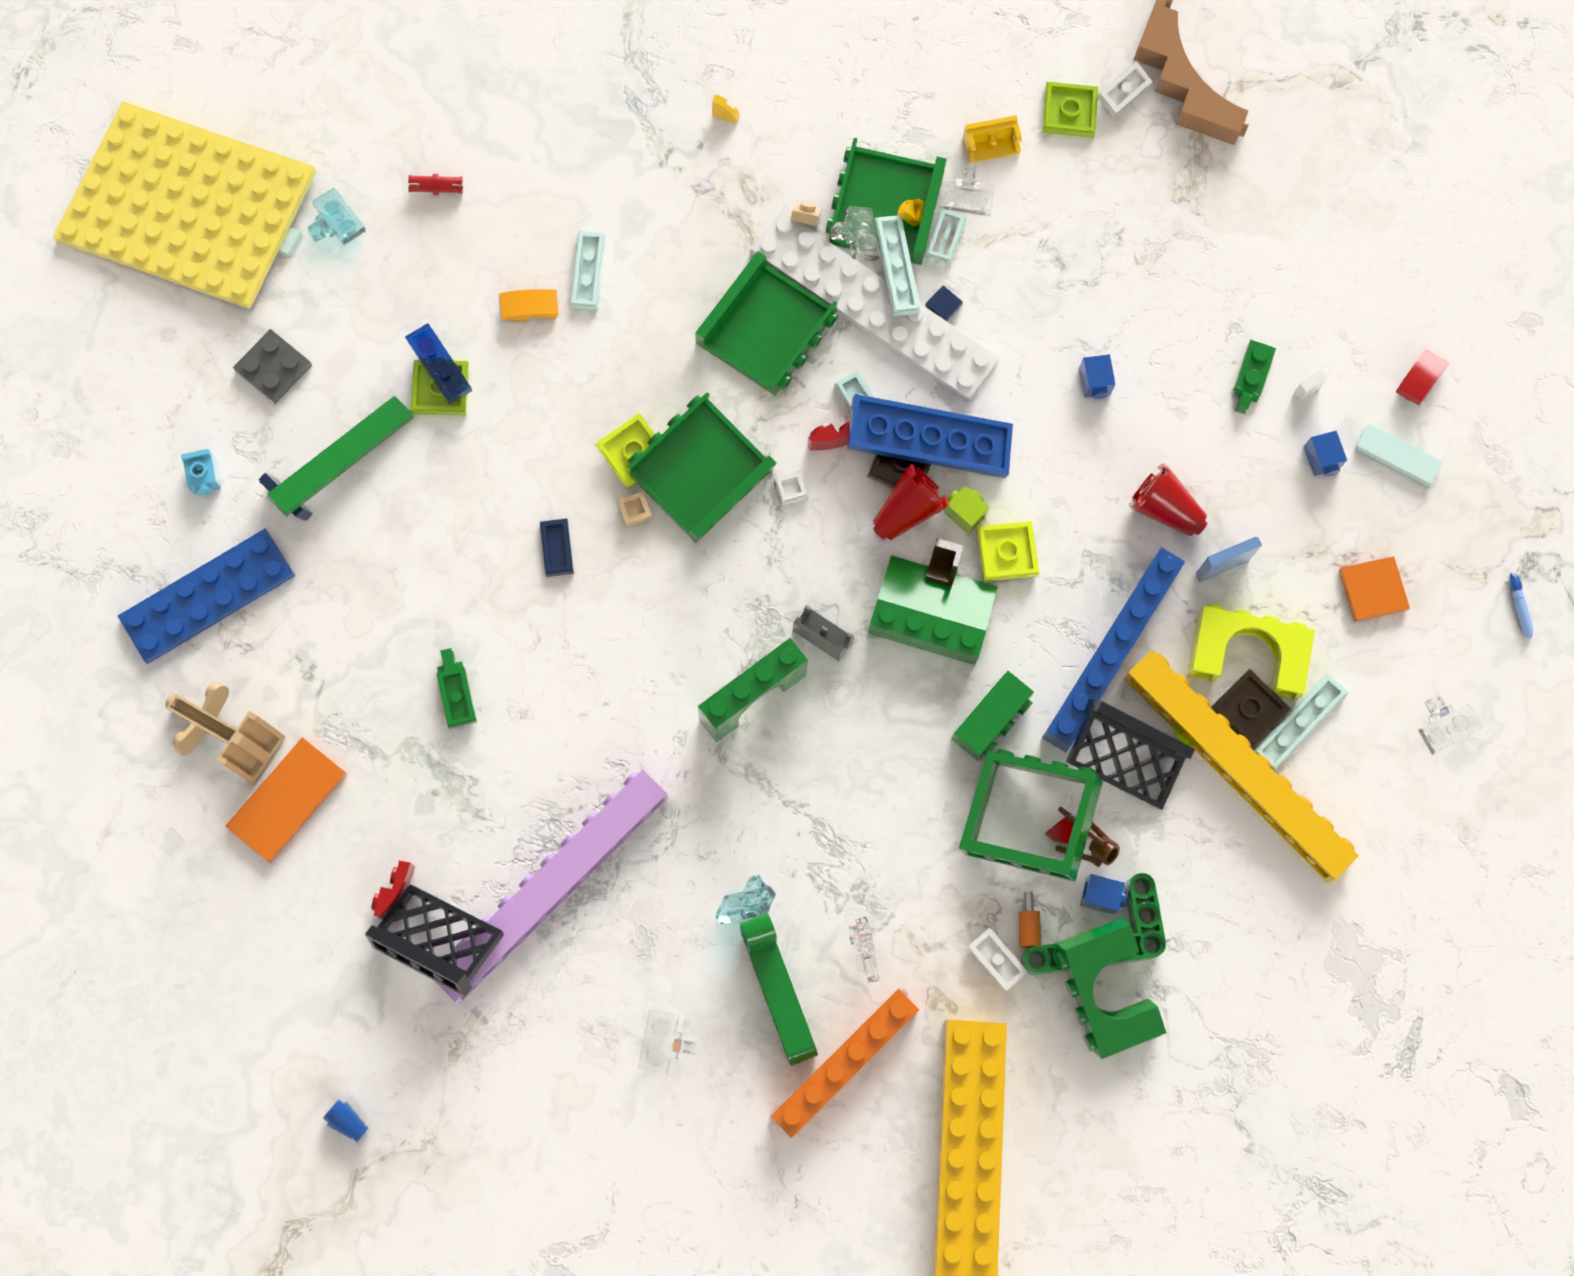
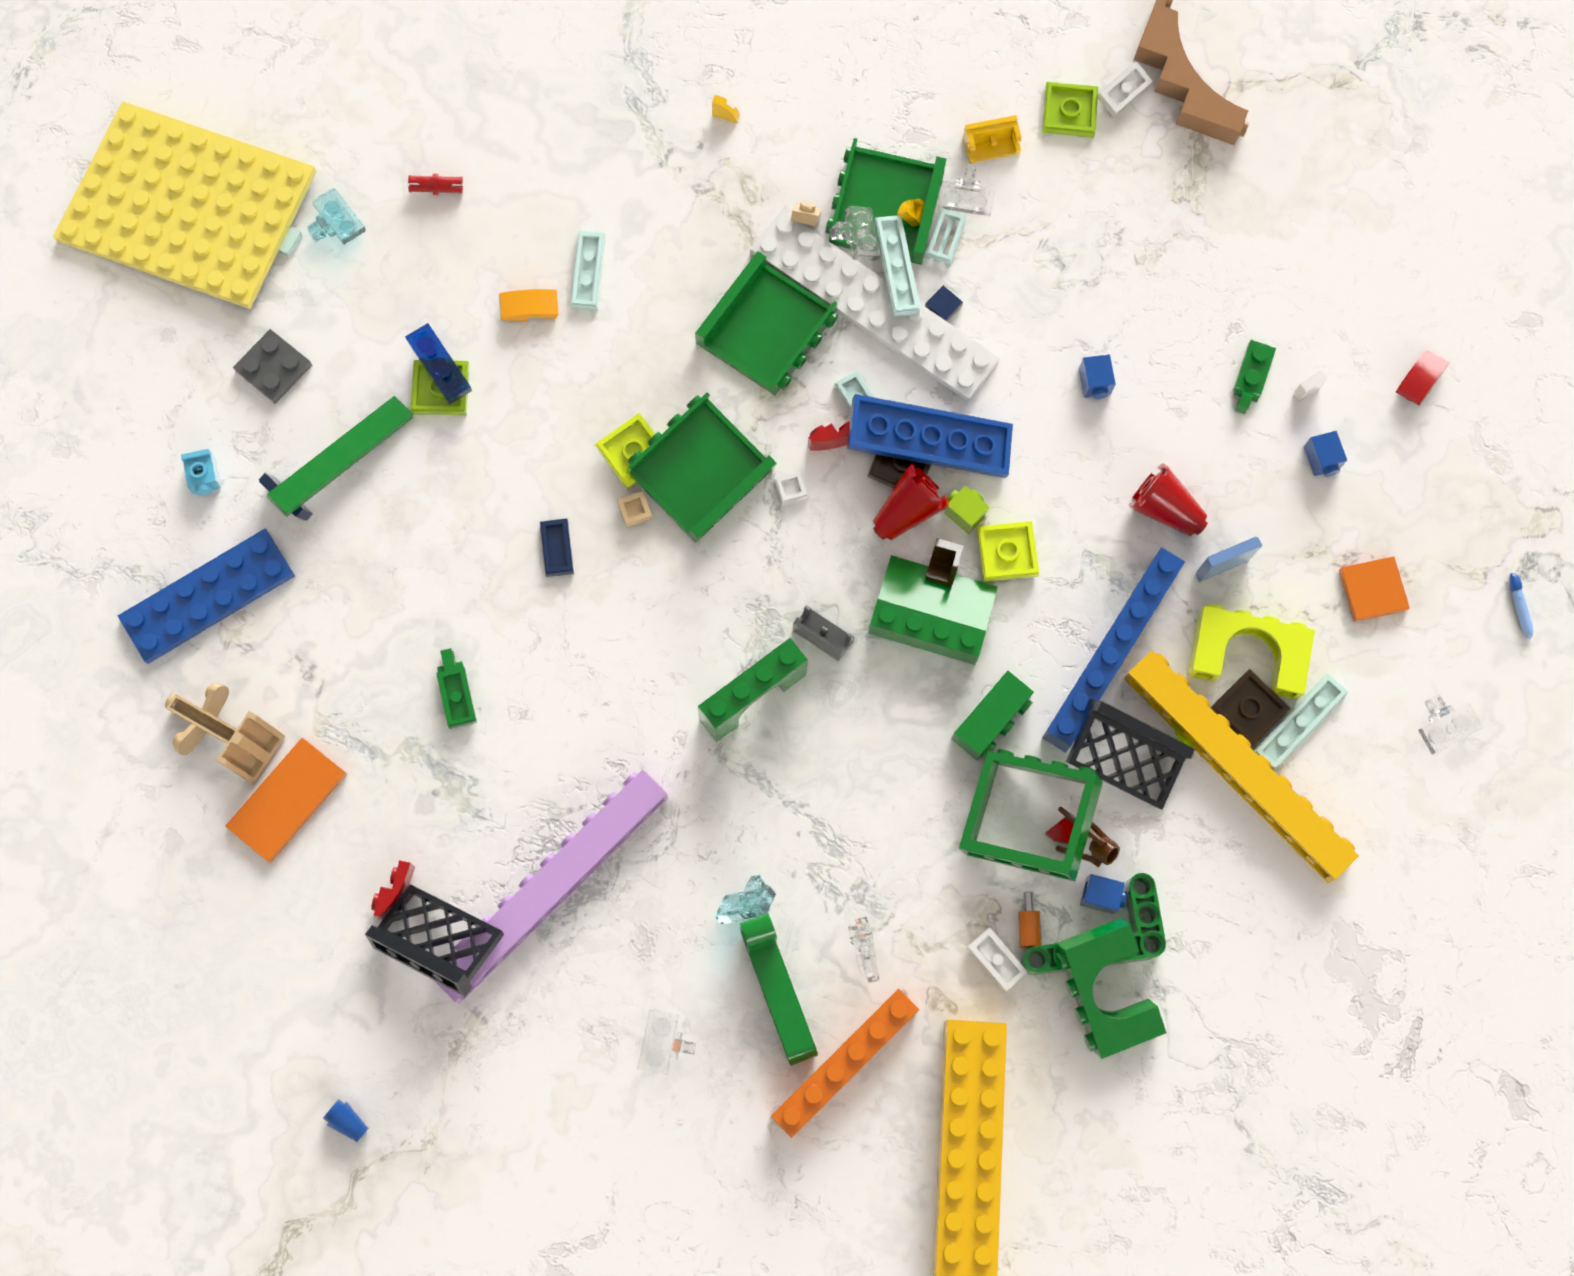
(1398, 455): light aqua tile -> none

